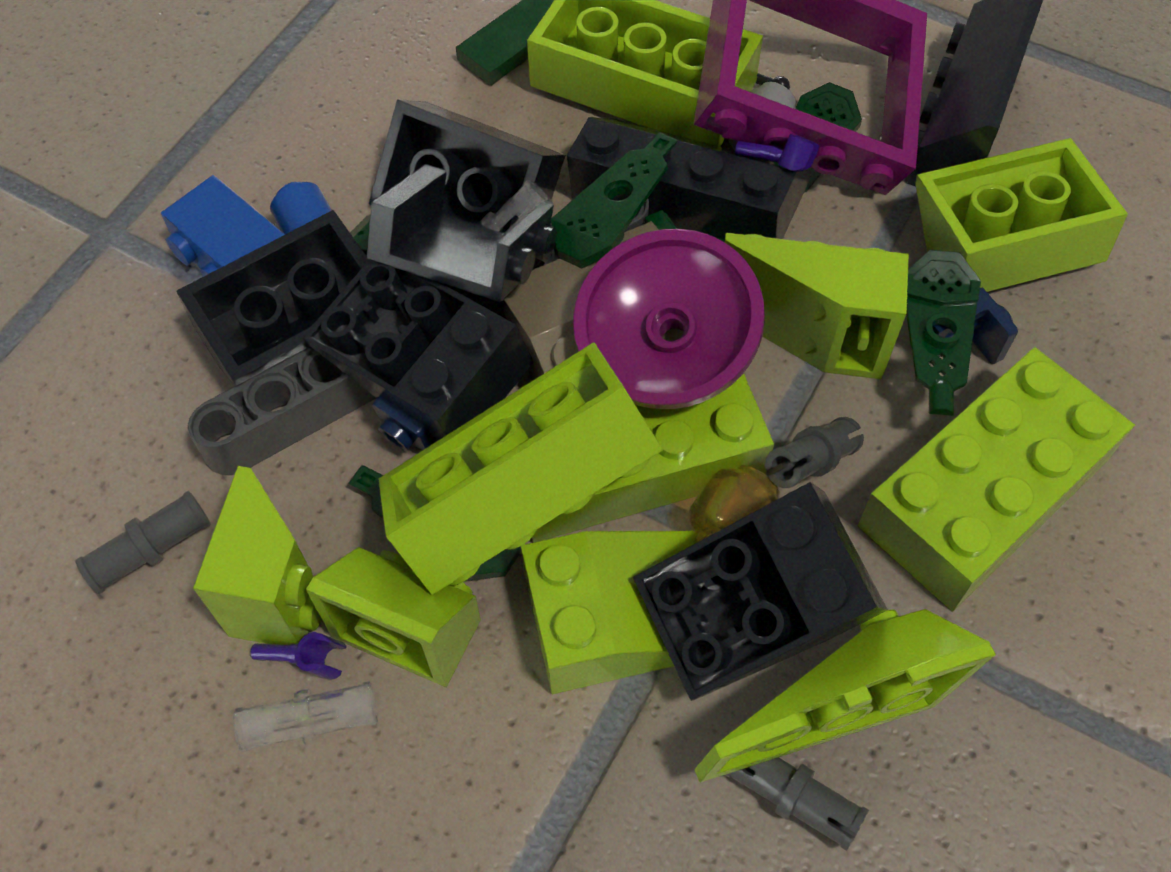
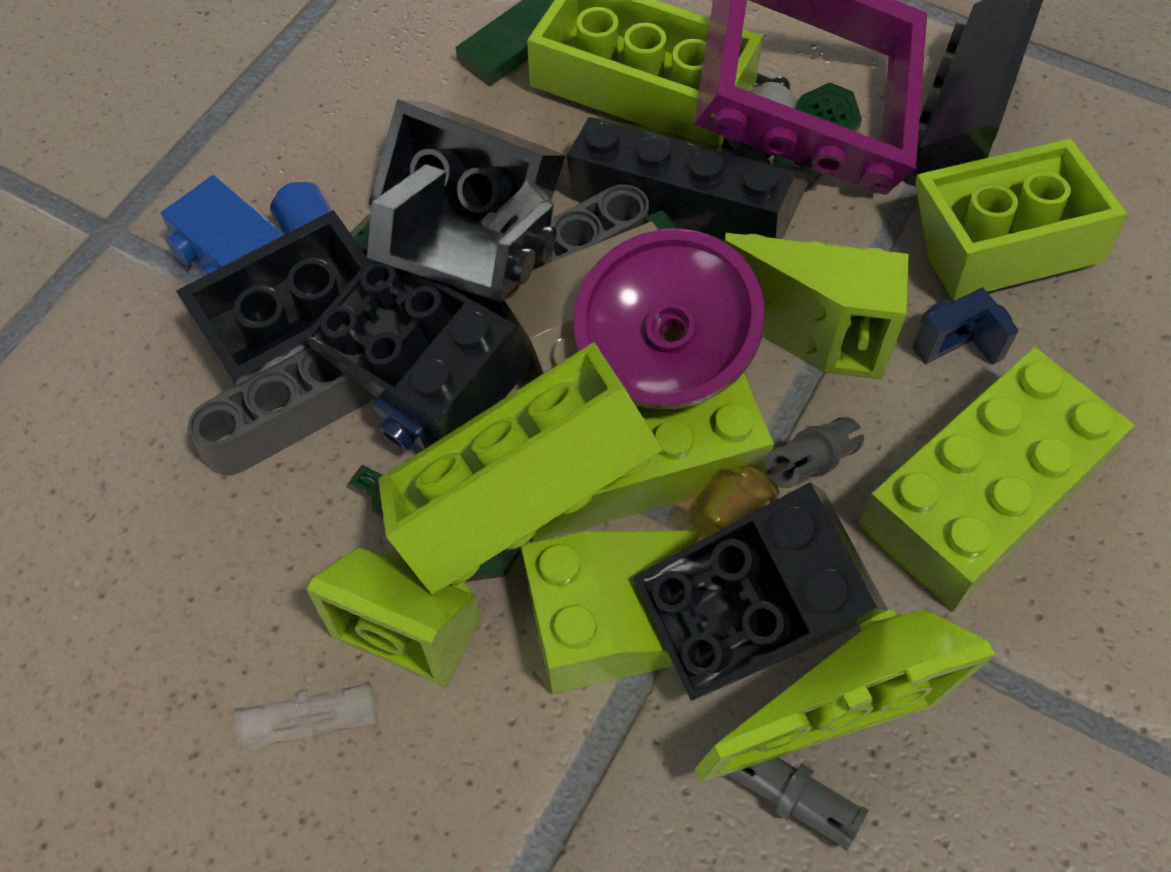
(142, 542): dark grey pin -> none
(255, 570): lime slope -> none
(307, 654): dark purple hand -> none
(594, 222): dark green piece -> none
(796, 155): dark purple hand -> none
(942, 293): dark green piece -> none

